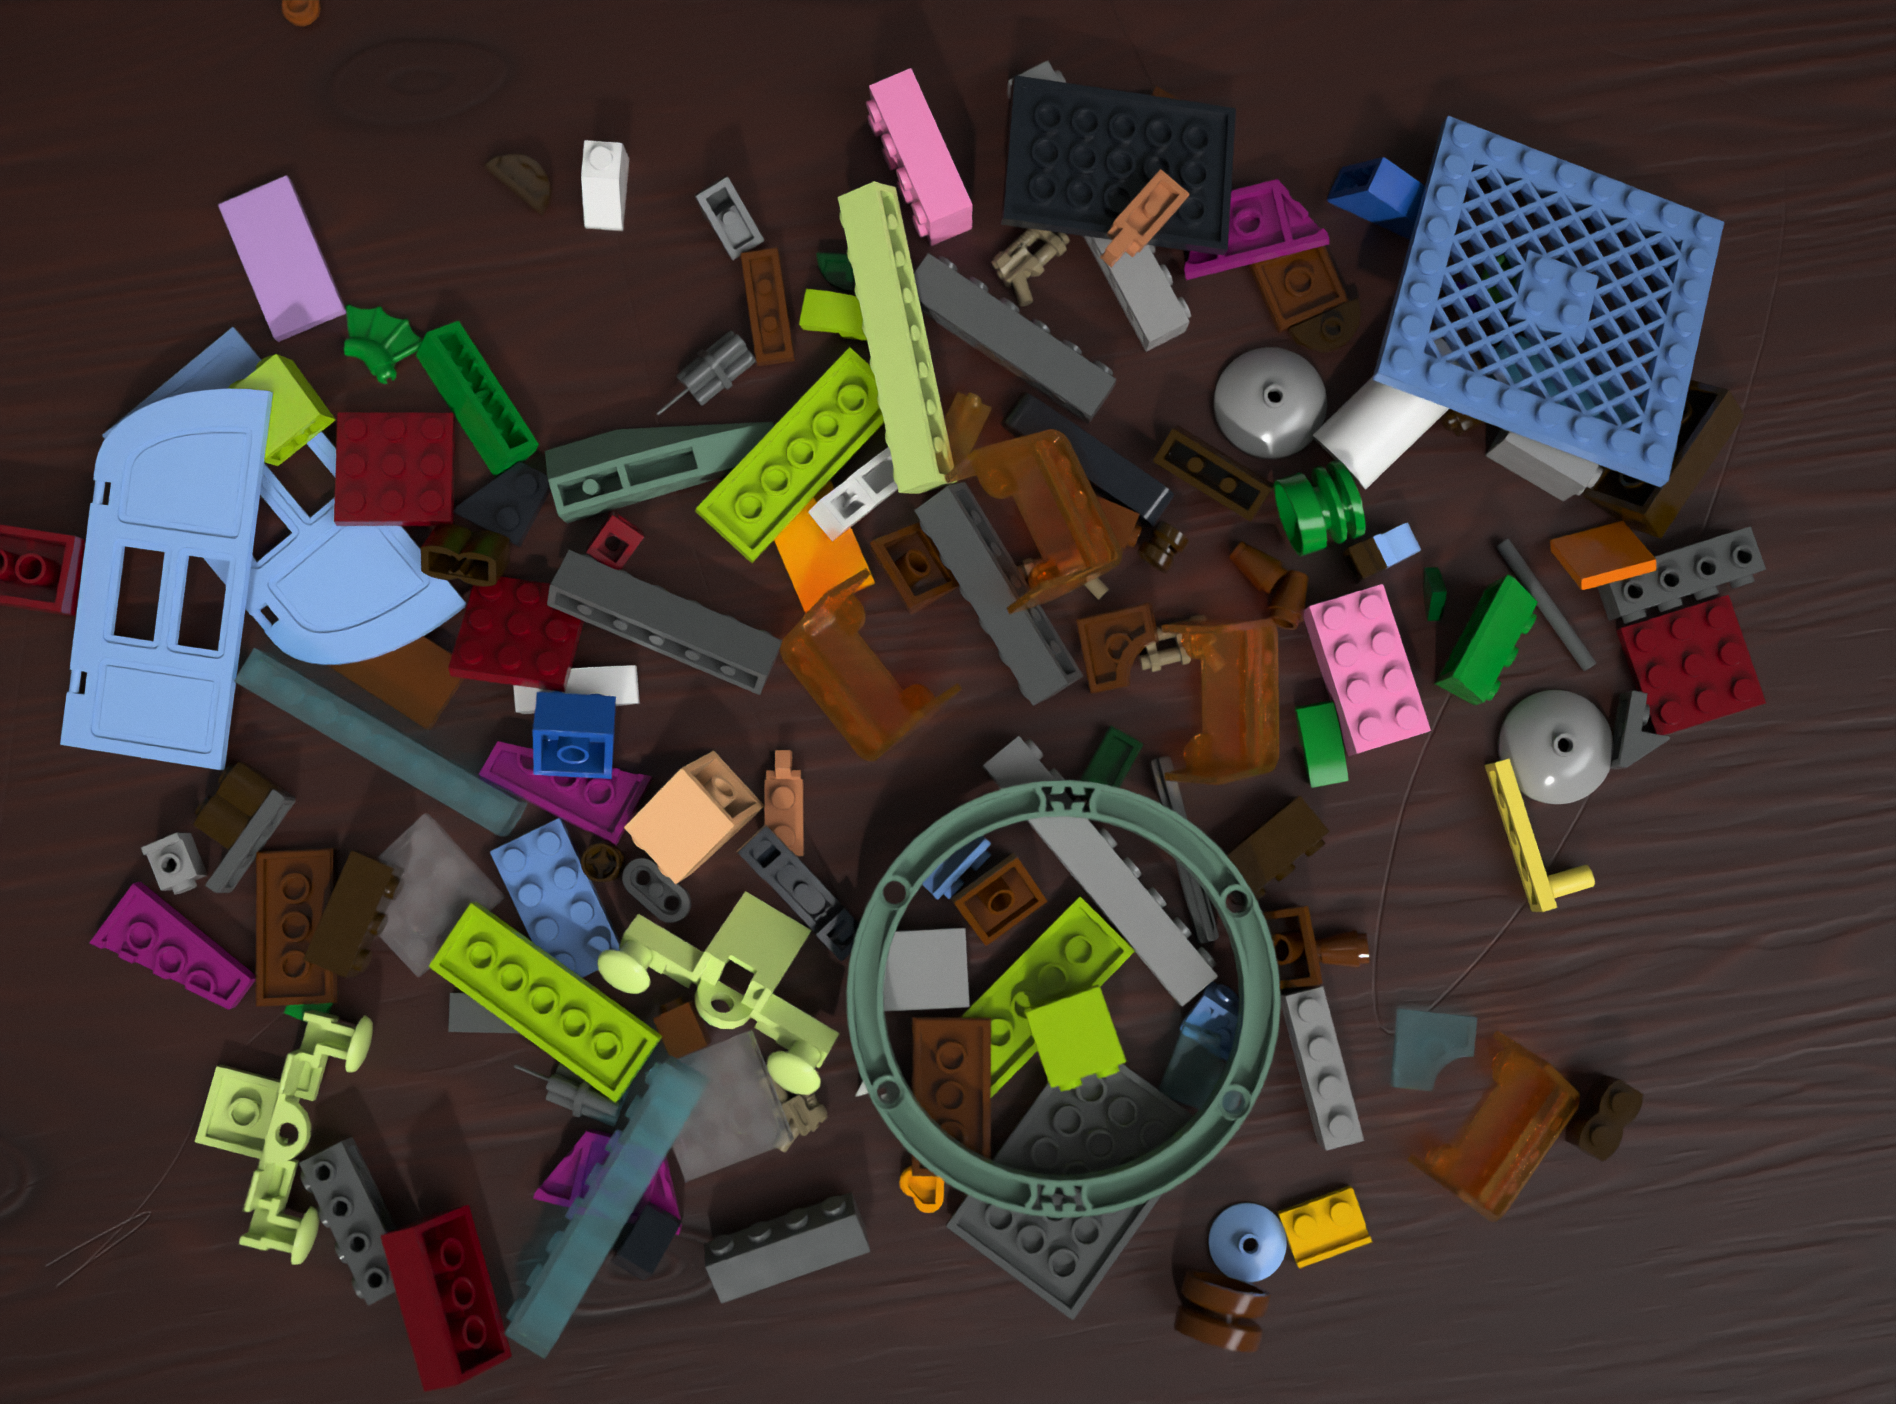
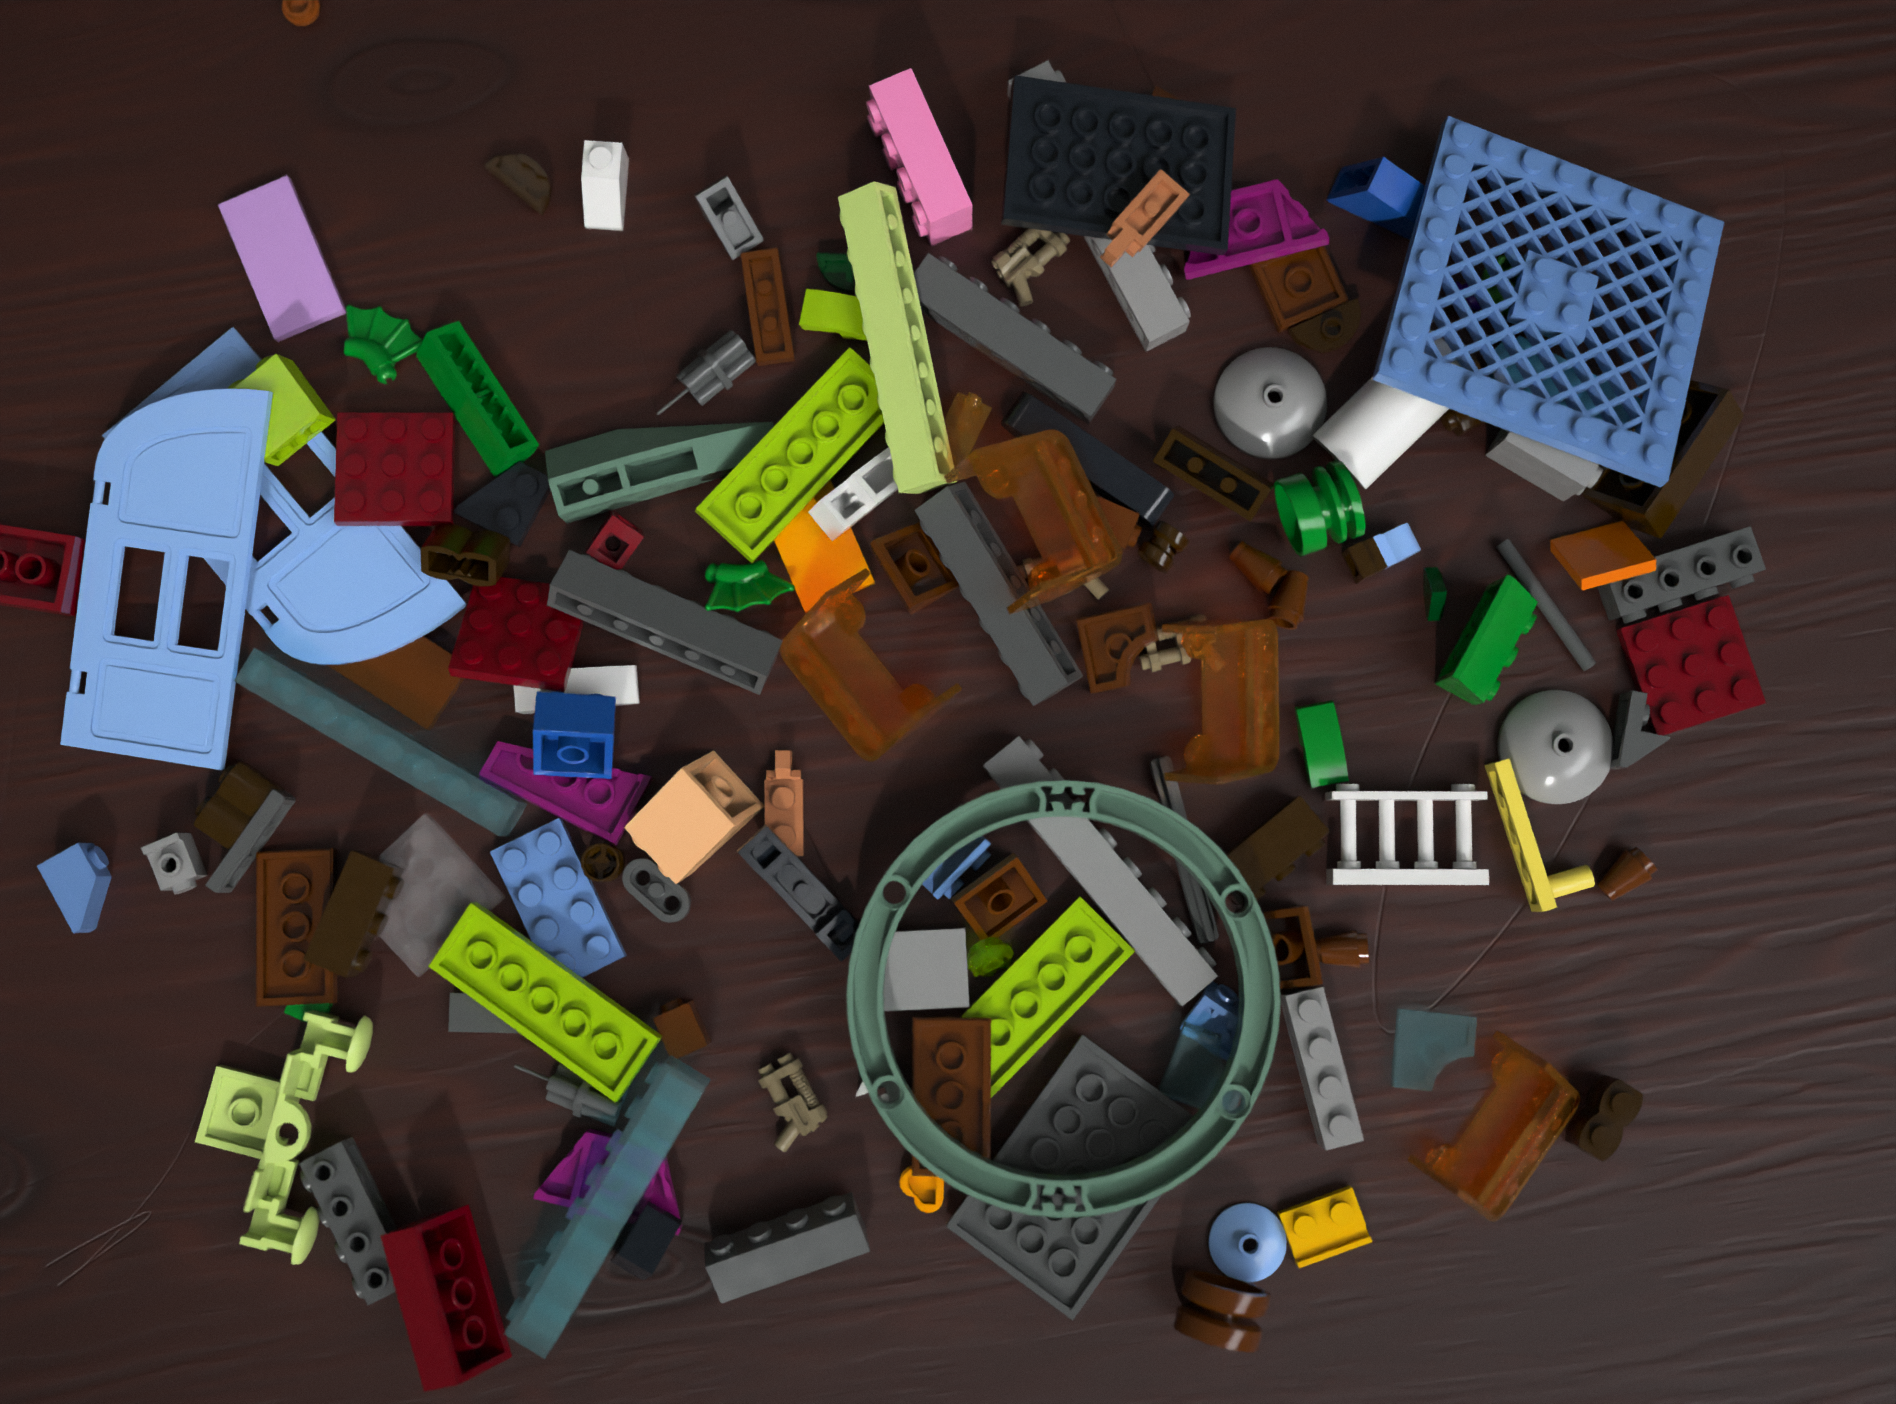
(78, 884): none -> medium blue slope
(160, 938): magenta wing -> none
(737, 1111): clear plate -> none
(743, 585): none -> green arm
(758, 941): yellowish green piece -> none
(989, 956): none -> clear neon green plate
(1075, 1038): lime brick -> none
(1111, 760): dark green tile -> none
(1366, 670): bright pink brick -> none
(1387, 869): none -> white fence
(1627, 873): none -> reddish brown cone

